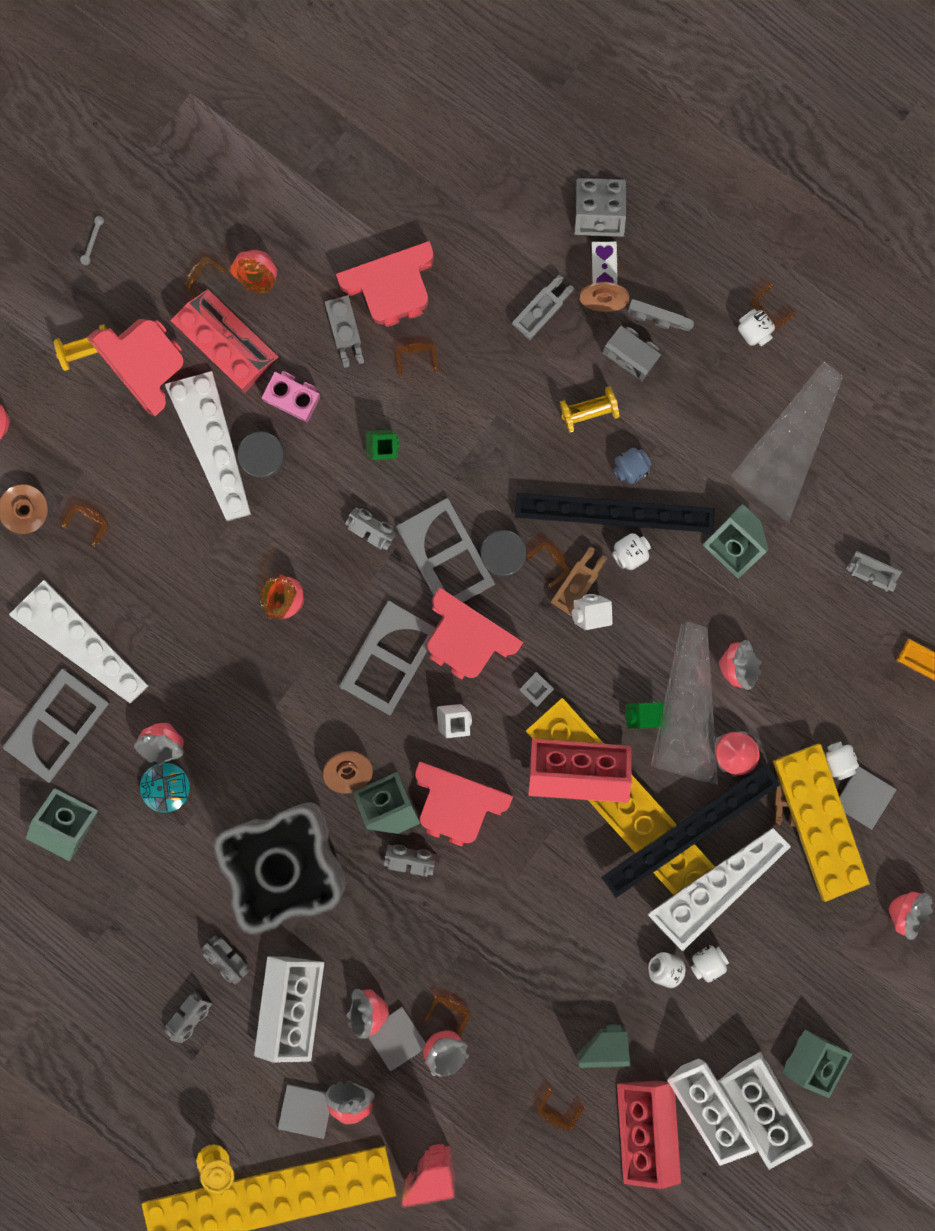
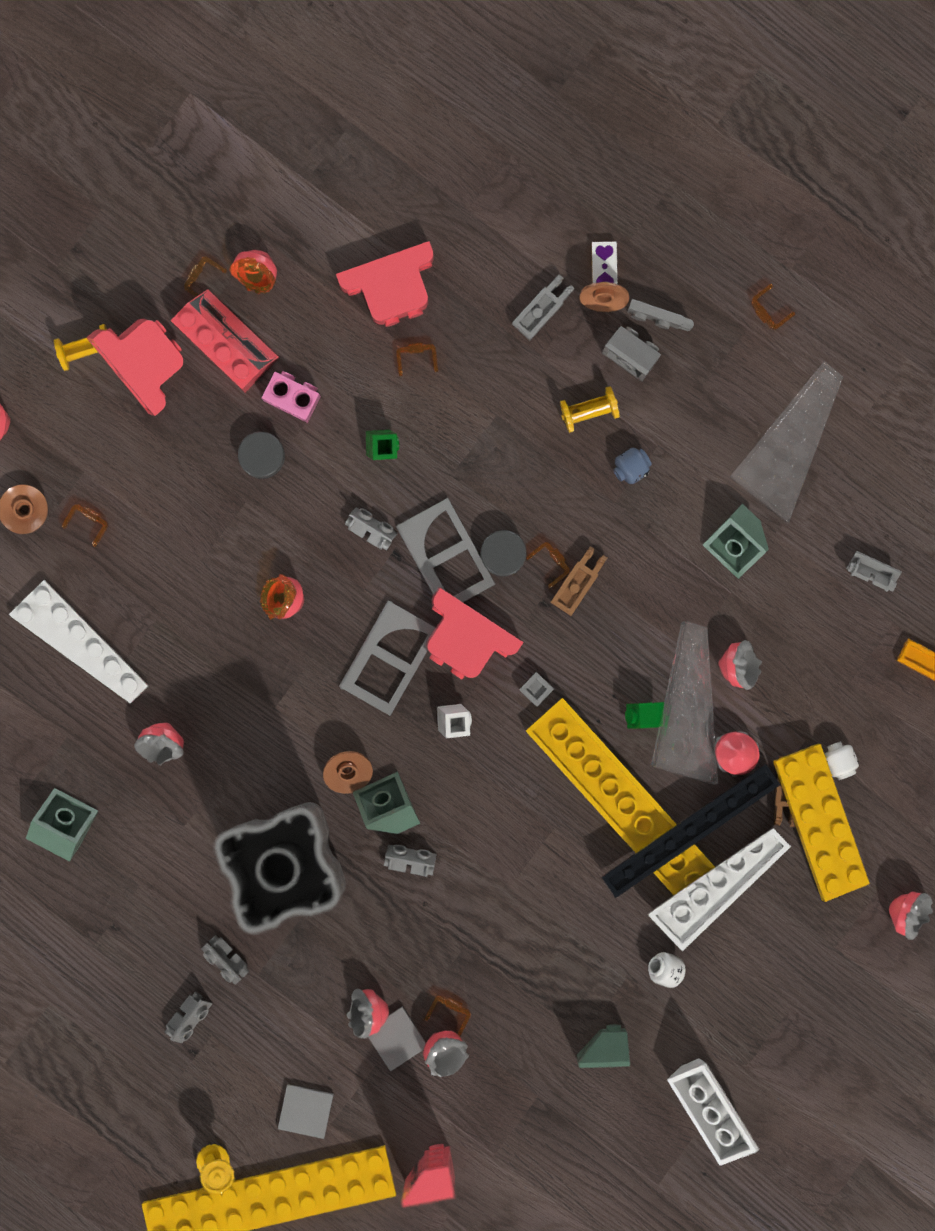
(22, 740): light grey window -> none
(85, 259): light grey hinge -> none
(164, 787): teal dish -> none
(205, 424): white wing -> none
(289, 1009): white slope -> none
(344, 328): light grey hinge -> none
(349, 1102): light grey hair -> none
(456, 804): coral brick -> none
(553, 1119): clear orange piece -> none
(580, 770): coral slope -> none
(592, 612): white brick -> none
(600, 207): light grey bracket -> none
(614, 513): black plate -> none
(631, 551): white head -> none
(649, 1134): coral slope -> none
(709, 963): white head -> none
(756, 327): white head -> none
(765, 1110): white slope -> none
(816, 1064): sand green slope -> none
(865, 797): light grey piece -> none

